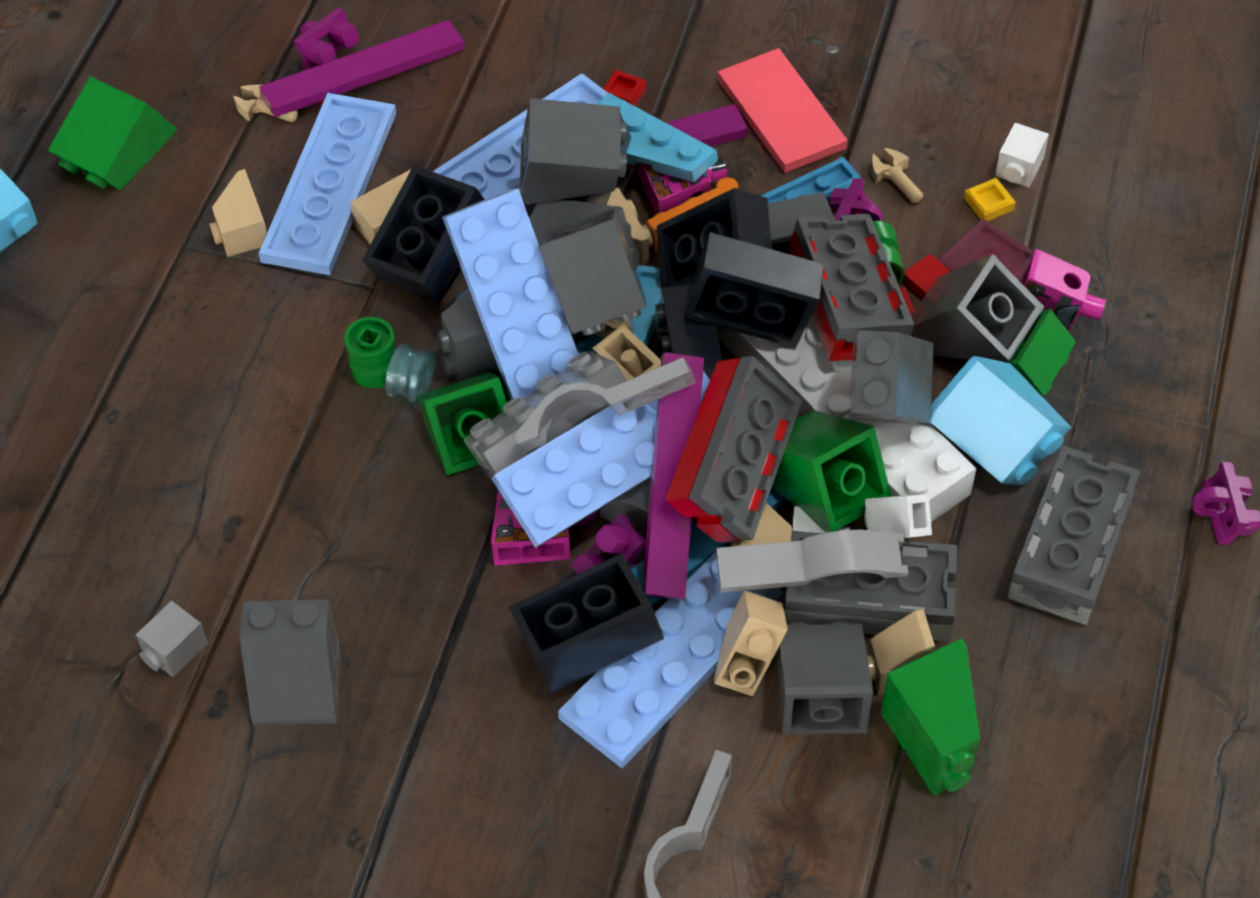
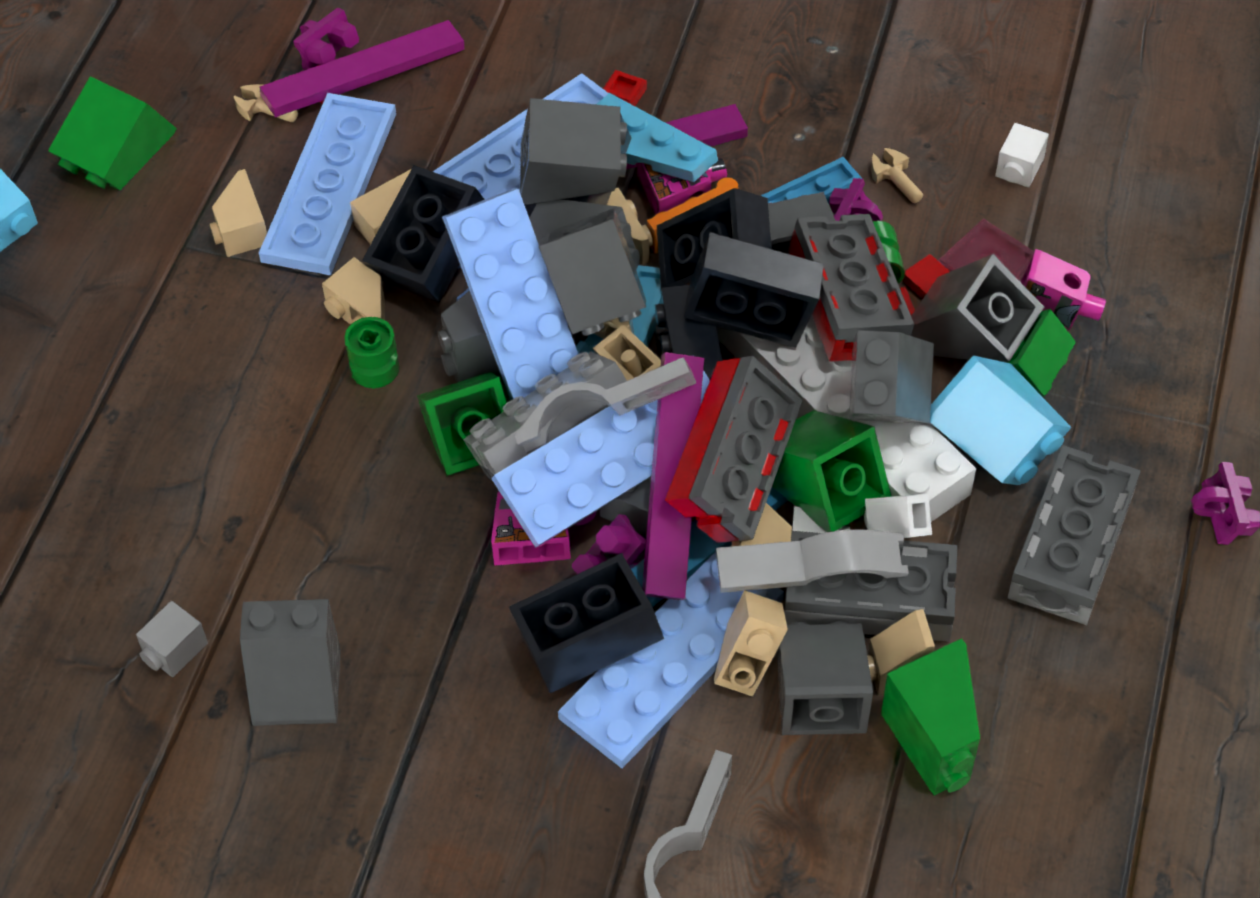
(354, 292): none -> tan slope
(409, 372): clear light blue wheel -> none
(782, 110): coral tile -> none
(989, 200): yellow tile -> none

